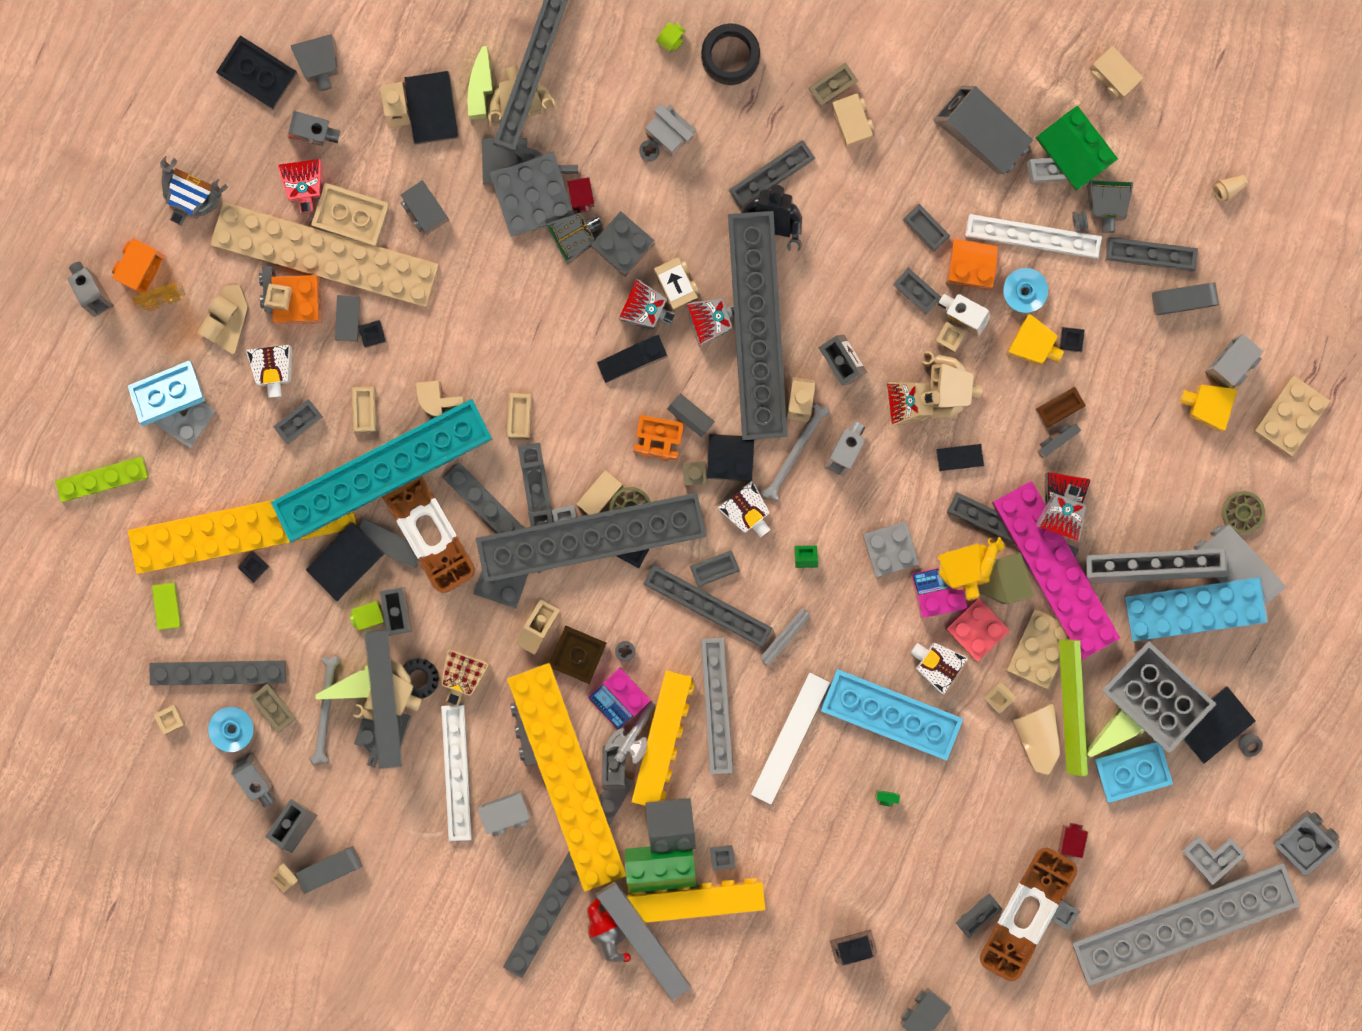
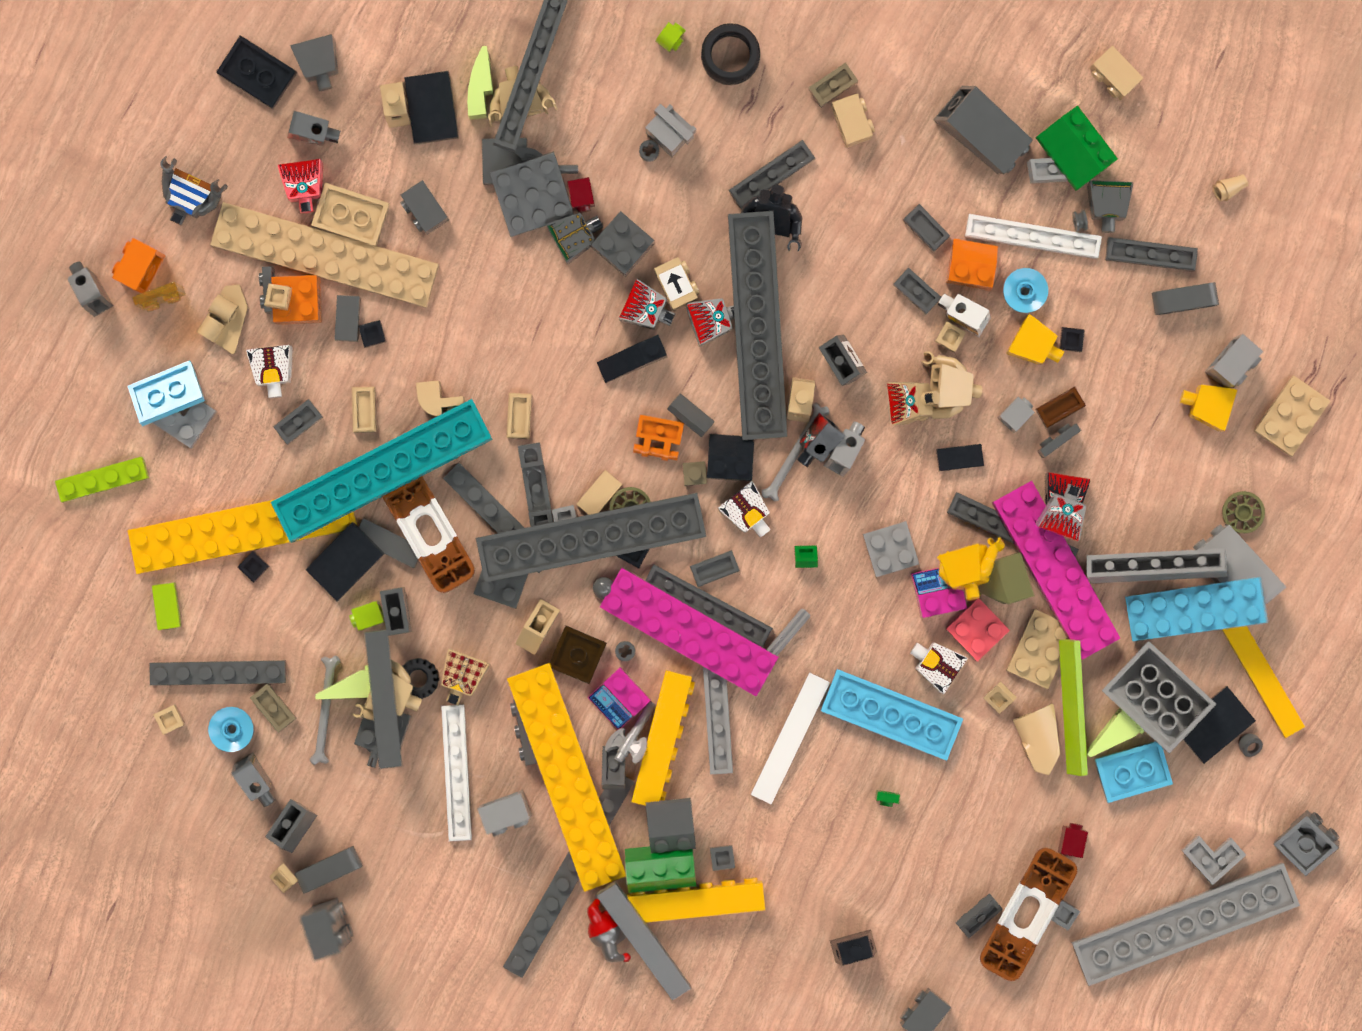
(326, 929): none -> dark grey brick
(602, 587): none -> dark grey piece
(689, 632): none -> dark pink plate
(819, 440): none -> black torso
(1016, 414): none -> light grey brick
(1264, 680): none -> yellow tile

